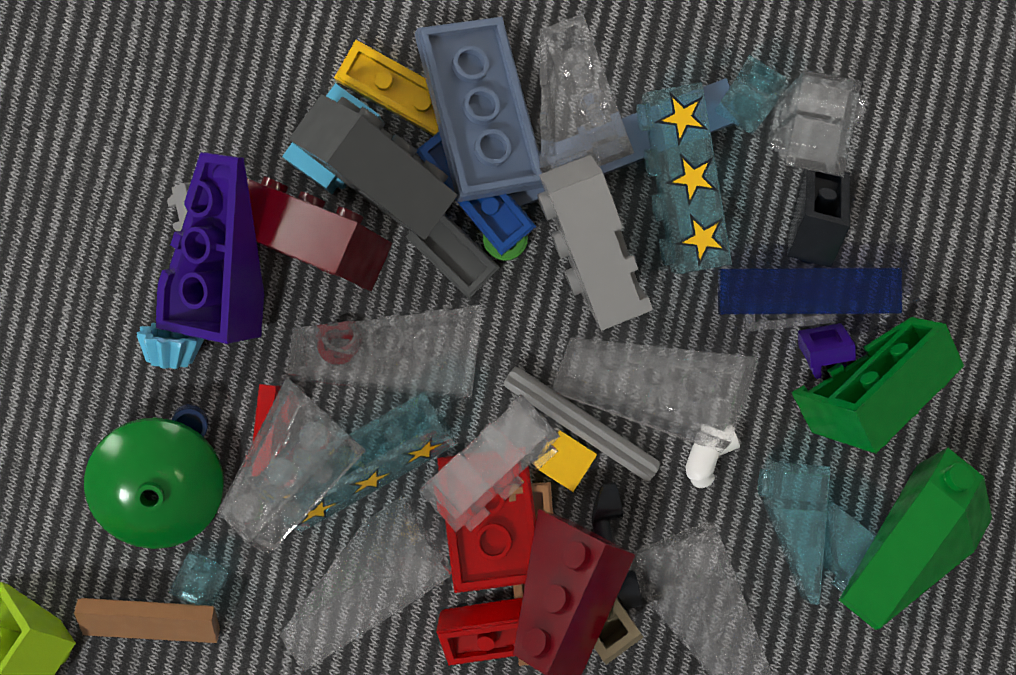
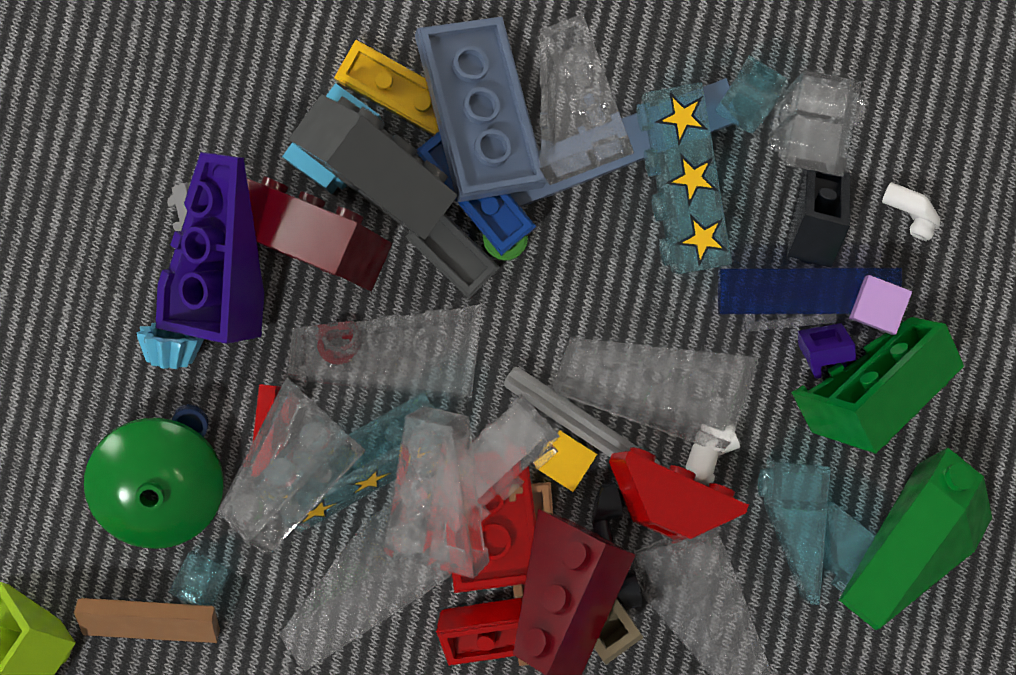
(435, 496): none -> clear wedge
(592, 241): light grey wedge -> none
(671, 498): none -> red slope
(880, 304): none -> lavender tile
(917, 206): none -> white arm

